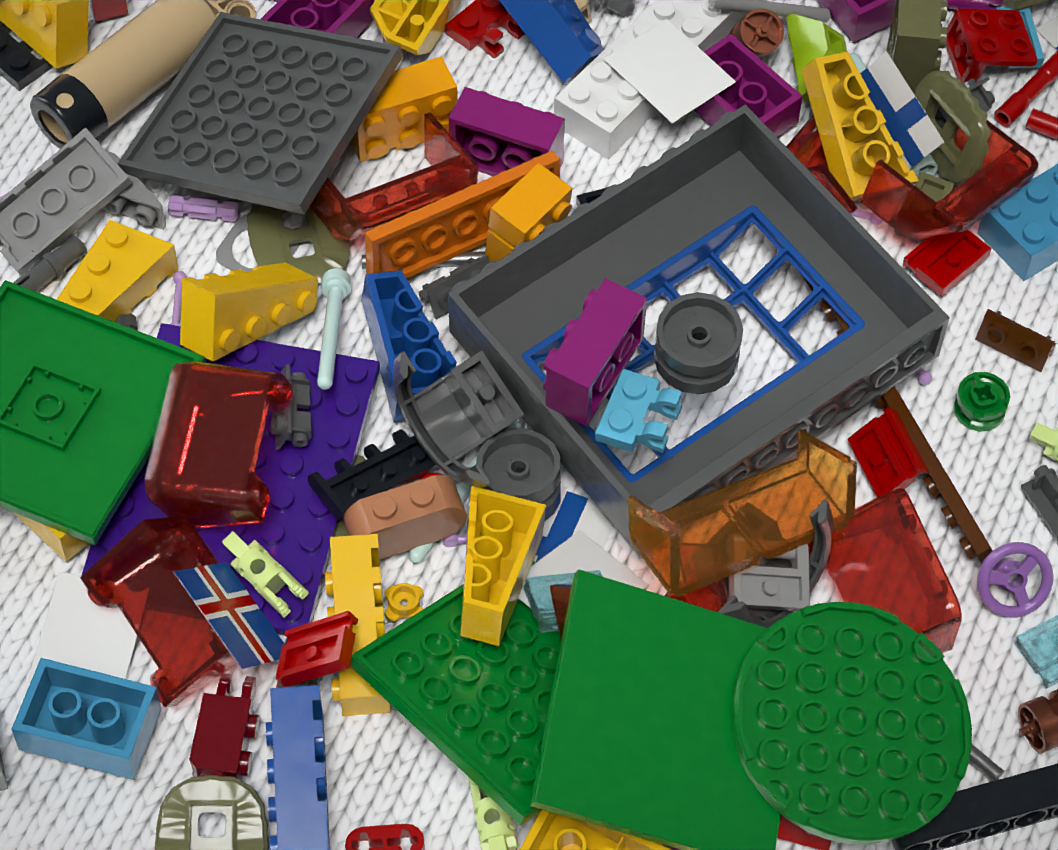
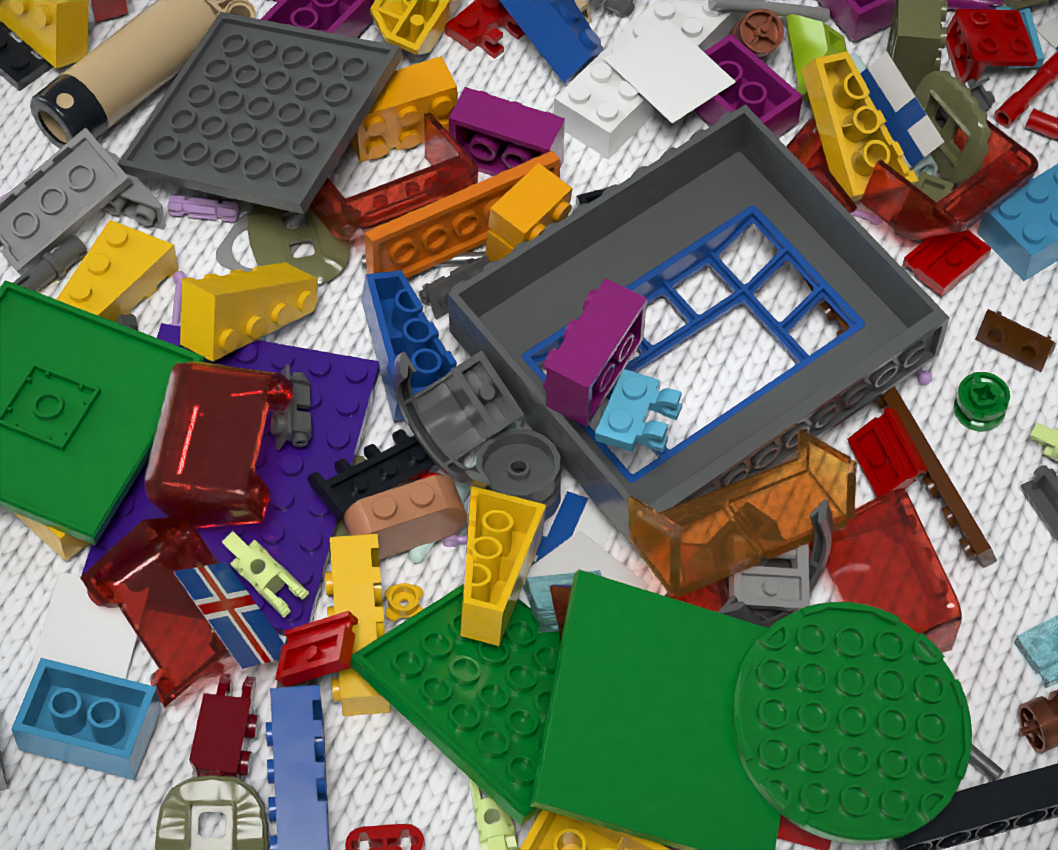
(335, 287): light aqua piece -> none
(698, 343): dark grey wheel -> none
(1004, 568): medium lavender piece -> none

